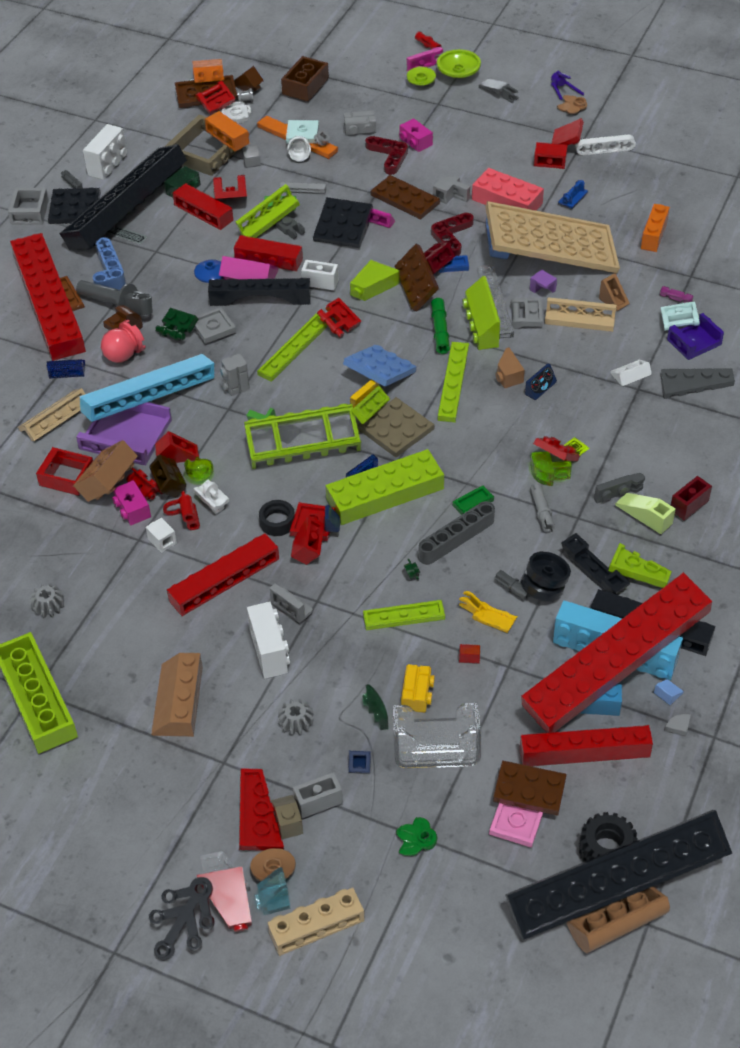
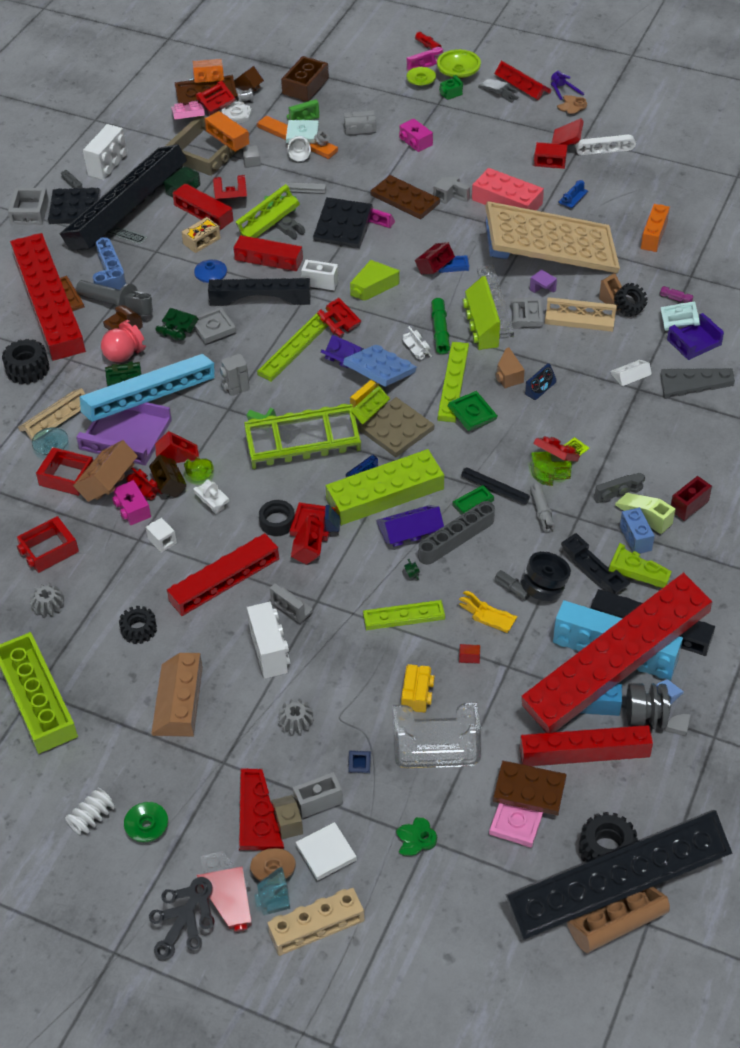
(25, 361): none -> black tyre
(41, 533): none -> red window
(48, 438): none -> clear light blue dish
(66, 368): clear blue panel -> none
(89, 811): none -> white piece
(119, 373): none -> dark green plate
(134, 616): none -> black tyre
(144, 814): none -> green dish
(185, 111): none -> bright pink plate
(187, 509): red piece -> none
(201, 235): none -> tan brick
(244, 269): dark pink slope -> none
(304, 111): none -> bright green bracket
(326, 851): none -> white tile
(340, 349): none -> dark purple bracket
(376, 706): clear green slope -> none
(395, 150): dark red beam -> none
(410, 524): none -> dark purple slope
(414, 339): none -> white hinge
(416, 277): reddish brown plate -> none
(442, 230): dark red beam -> none
(451, 88): none -> green brick
(472, 410): none -> green plate
(495, 485): none -> black axle
(521, 80): none -> red fence
(636, 294): none -> black tyre
(637, 530): none -> medium blue brick
(647, 705): none -> dark grey wheel

